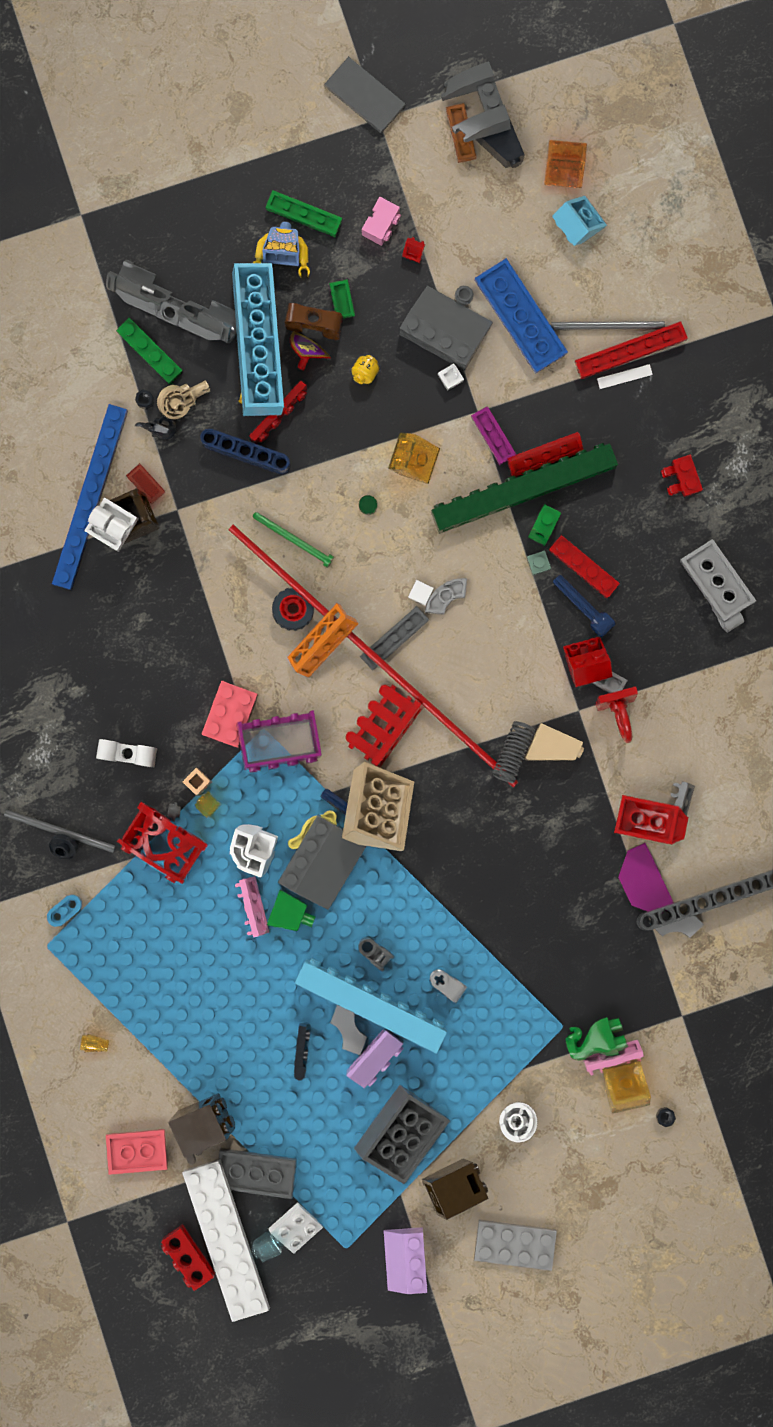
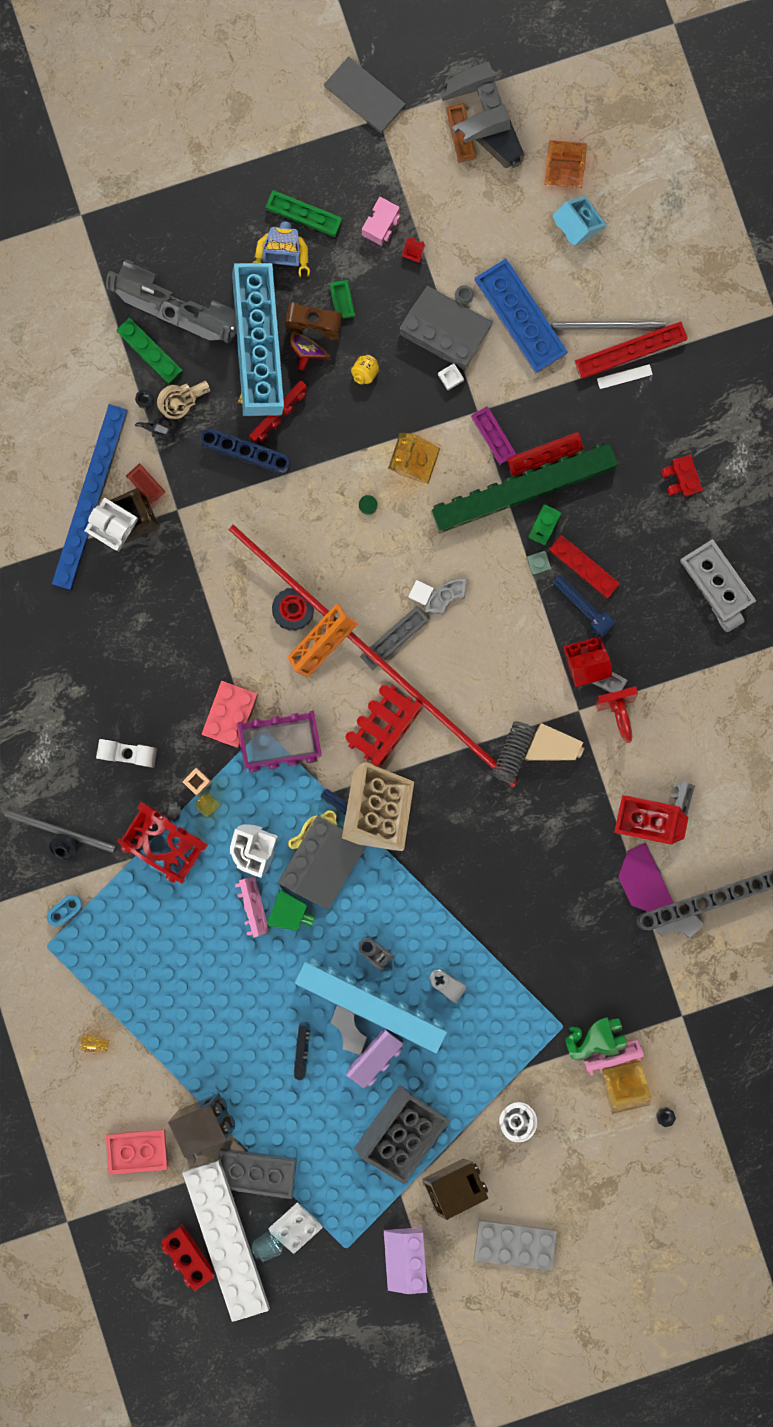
(294, 539): green bar -> none

